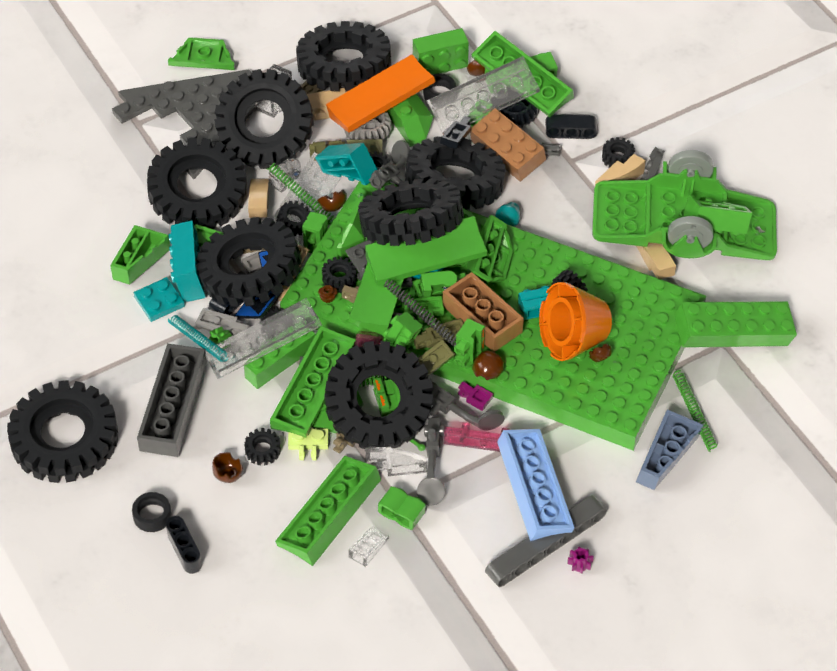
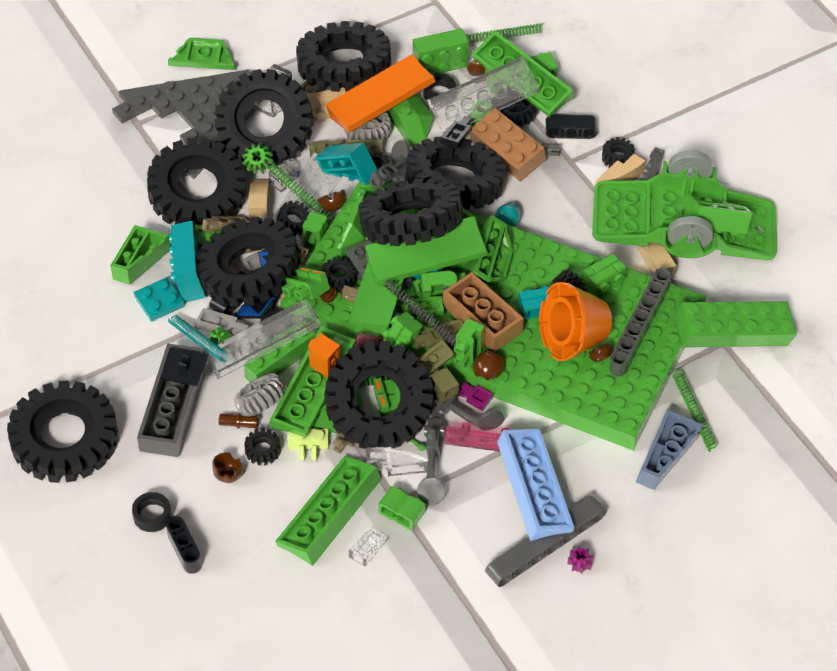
(184, 366): none -> black piece
(217, 222): none -> dark tan hinge
(238, 421): none -> reddish brown axle
(256, 165): none -> bright green gear
(259, 394): none -> light grey gear
(306, 284): none -> bright green hips
(323, 354): none -> orange brick
(444, 384): none -> olive brick
(519, 28): none -> bright green piece
(604, 274): none -> bright green brick
(640, 322): none -> dark grey beam

